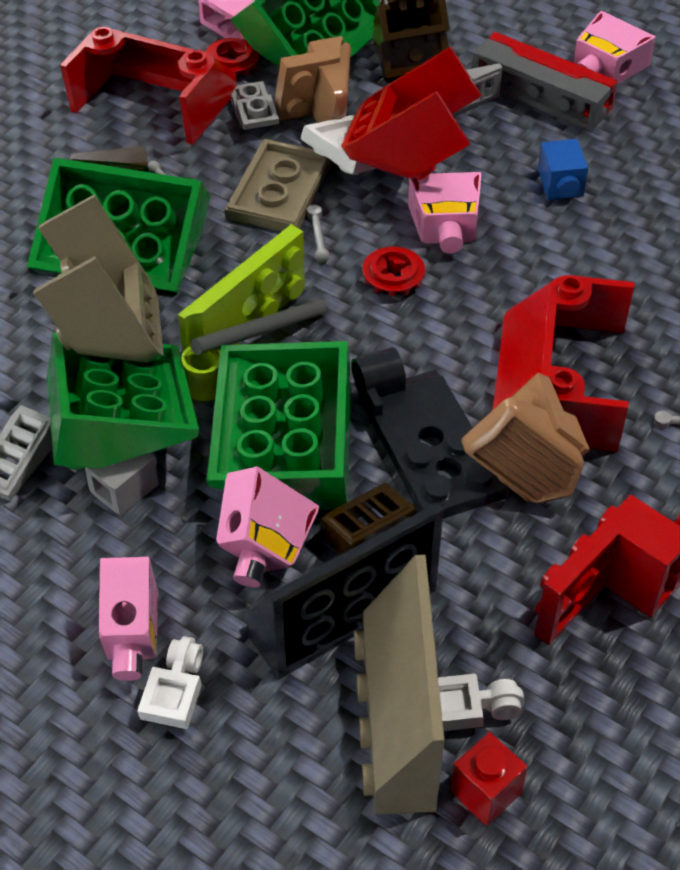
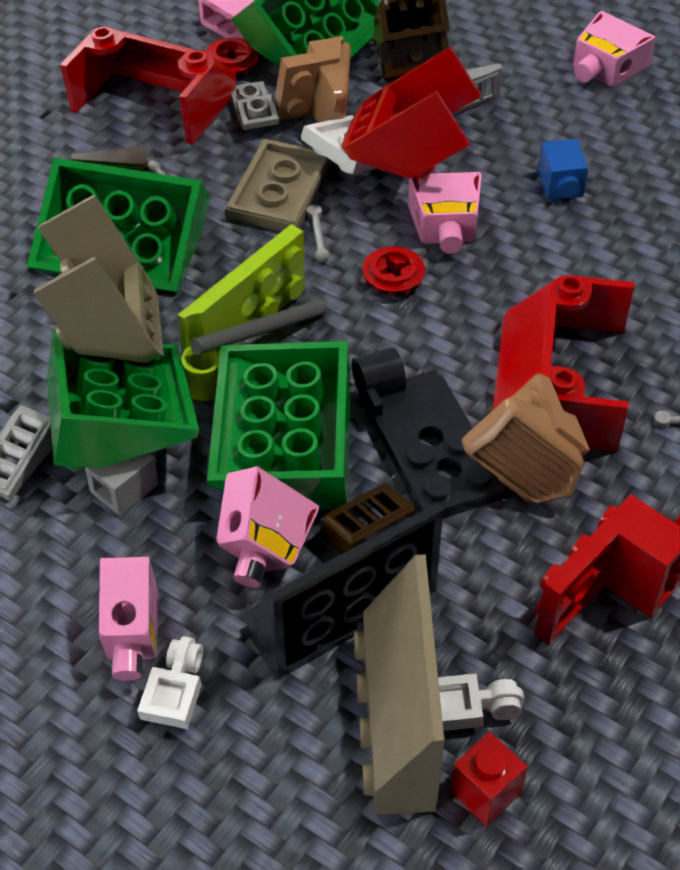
(548, 81): dark grey piece -> none

